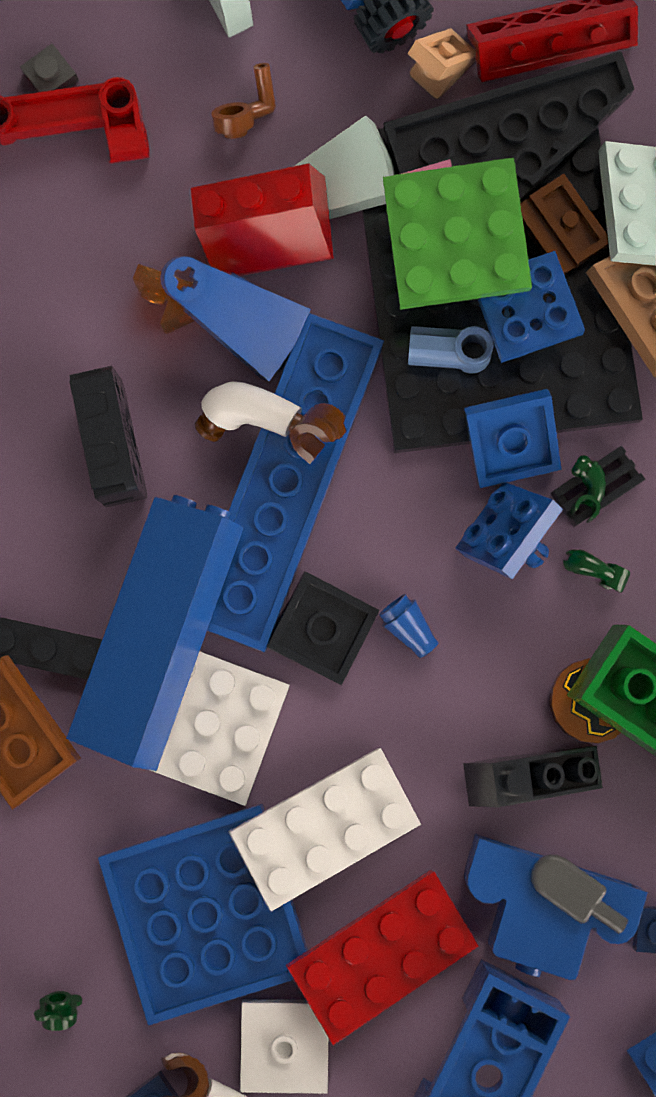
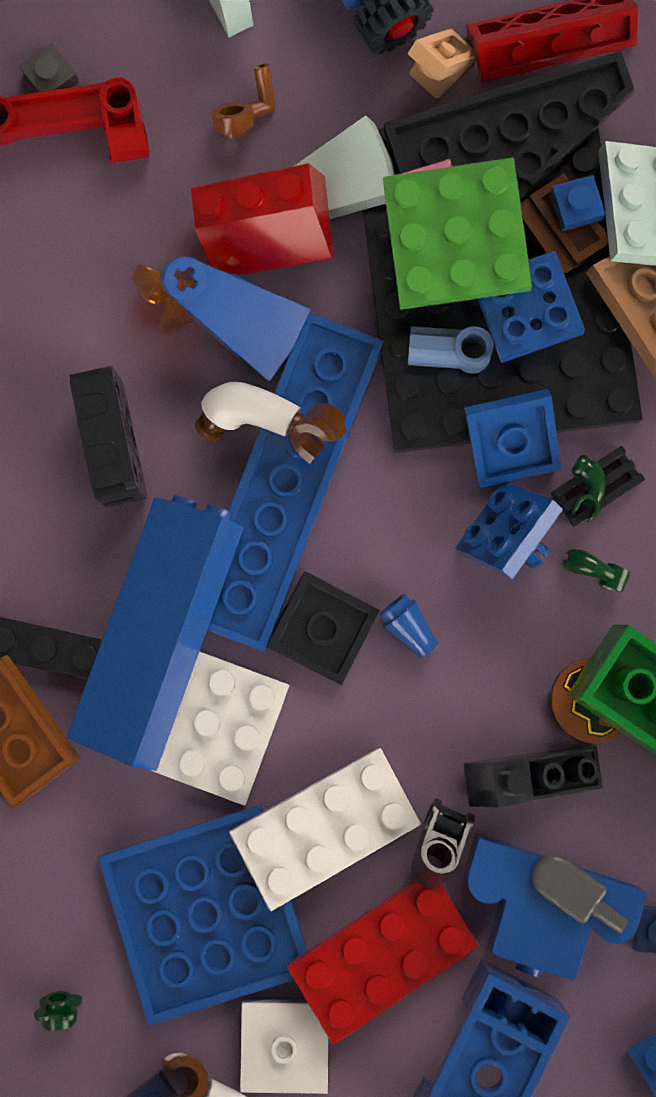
(444, 837): none -> black piece
(577, 203): none -> blue plate

